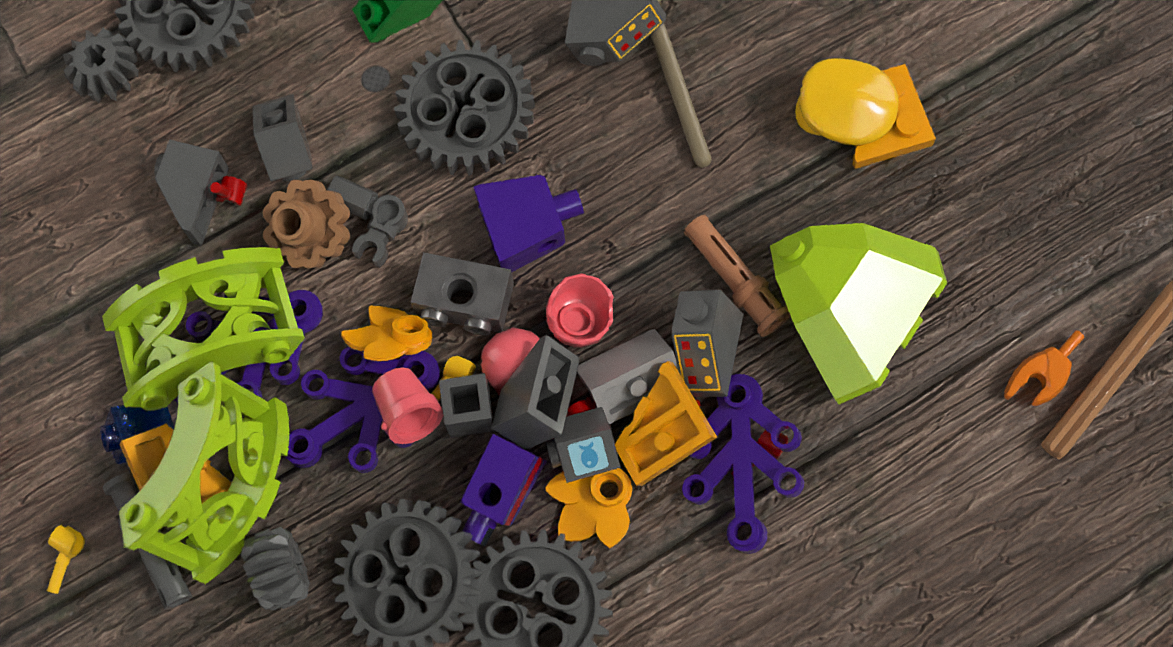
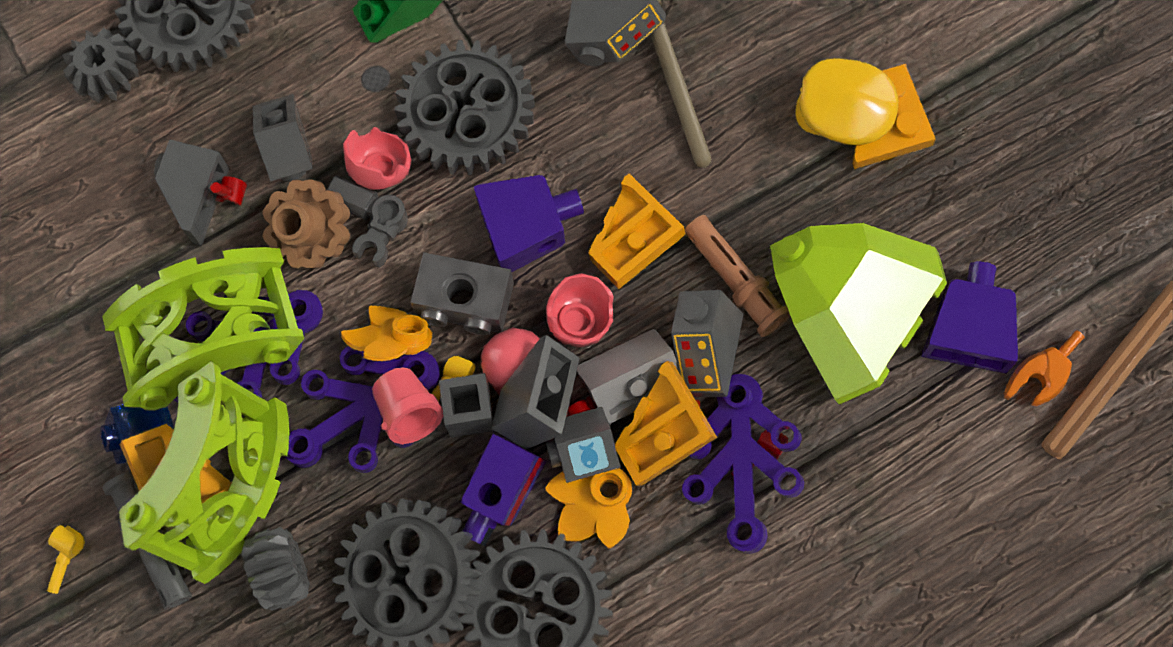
(376, 159): none -> coral hair
(633, 234): none -> light orange wing
(975, 323): none -> dark purple torso

